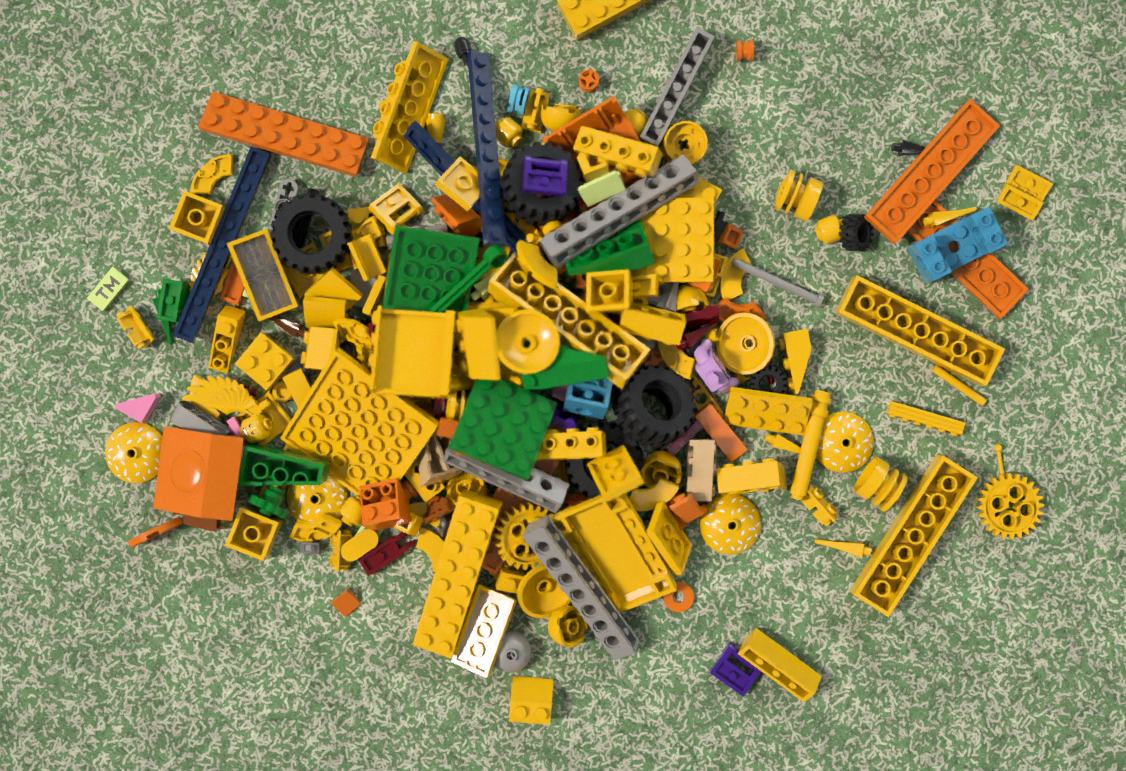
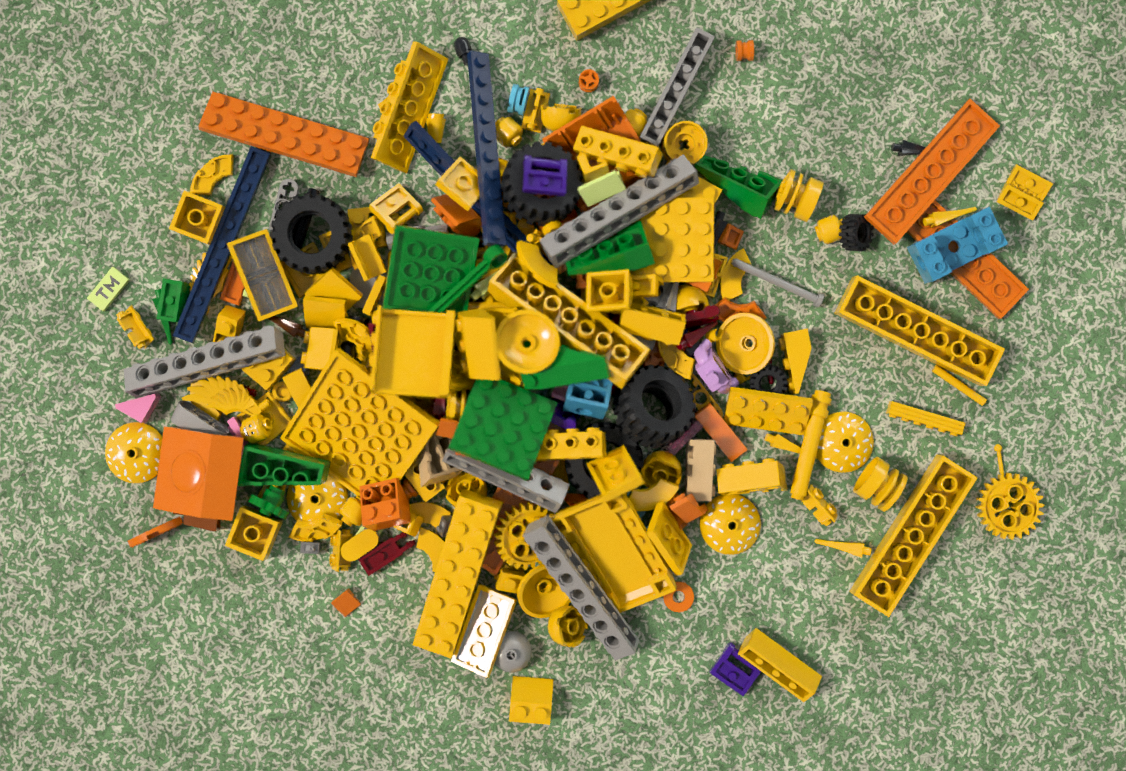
(152, 375): none -> light grey brick
(437, 508): dark orange tile -> none
(747, 190): none -> green wedge

